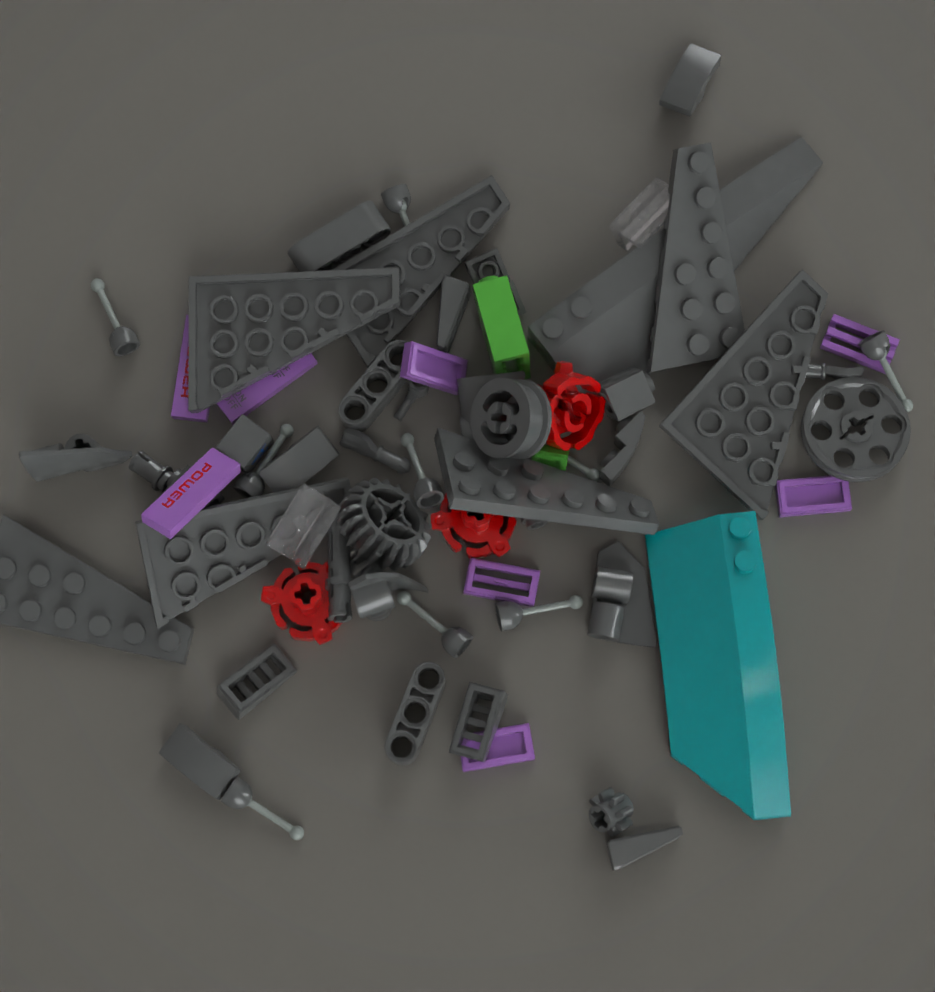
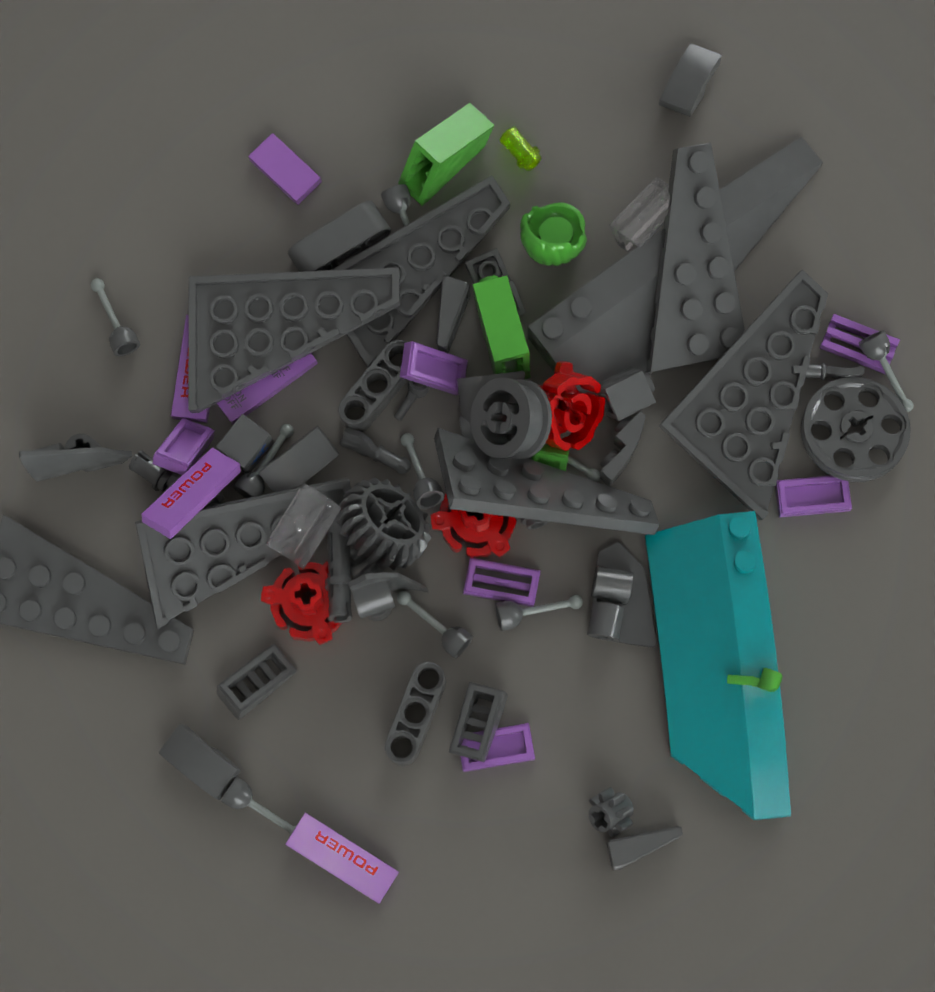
(183, 446): none -> medium lavender tile
(285, 169): none -> medium lavender tile
(342, 858): none -> medium lavender tile
(444, 152): none -> bright green slope
(525, 154): none -> clear neon green pin
(553, 233): none -> bright green piece
(768, 681): none -> bright green hand

